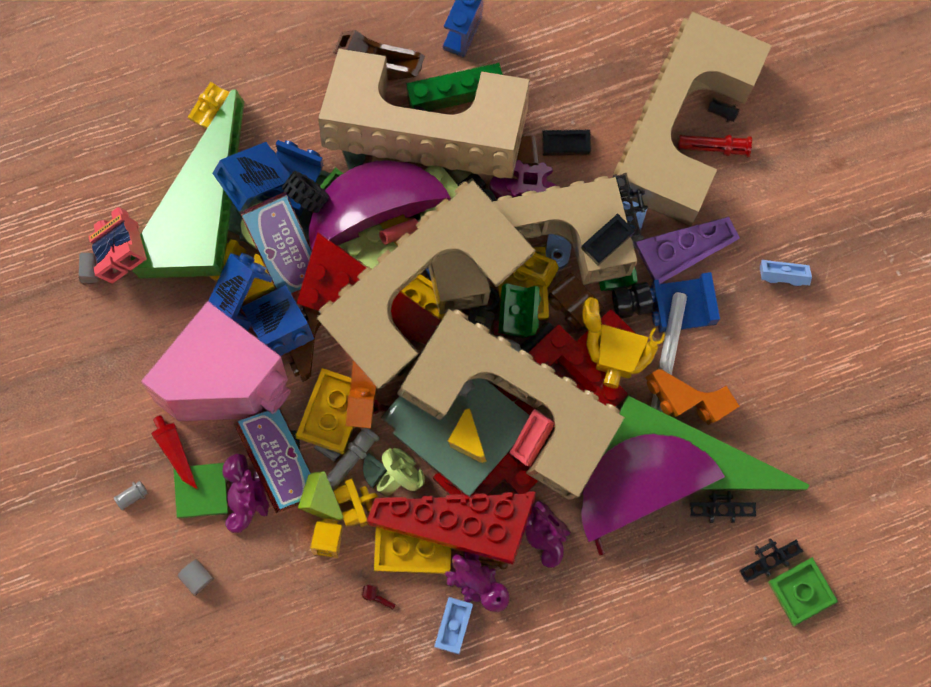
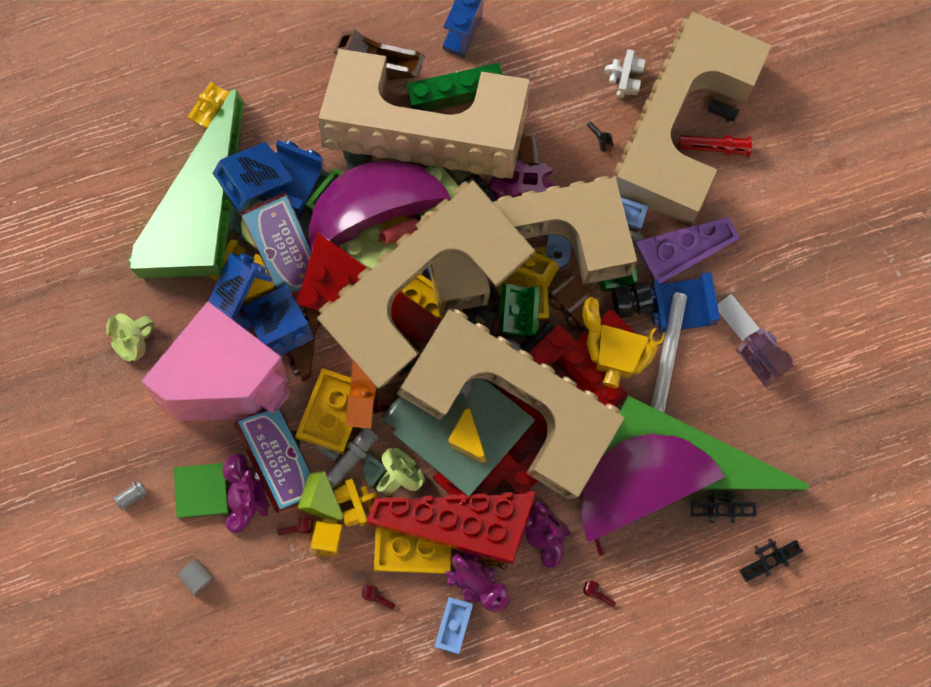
(86, 270): light grey brick -> none
(115, 244): coral hips -> none
(129, 335): none -> yellowish green tile
(171, 445): red bar -> none
(305, 192): black tyre -> none
(305, 526): none -> dark red hand
(532, 437): coral tile -> none
(566, 142): black tile -> none
(591, 590): none -> dark red hand
(603, 138): none -> black hand
(607, 239): black tile -> none
(629, 193): black piece -> none
(631, 64): none -> white hips
(679, 397): orange arch -> none
(737, 317): none -> white sticker
(765, 357): none -> slope
(785, 272): light blue plate -> none
(802, 591): bright green tile -> none

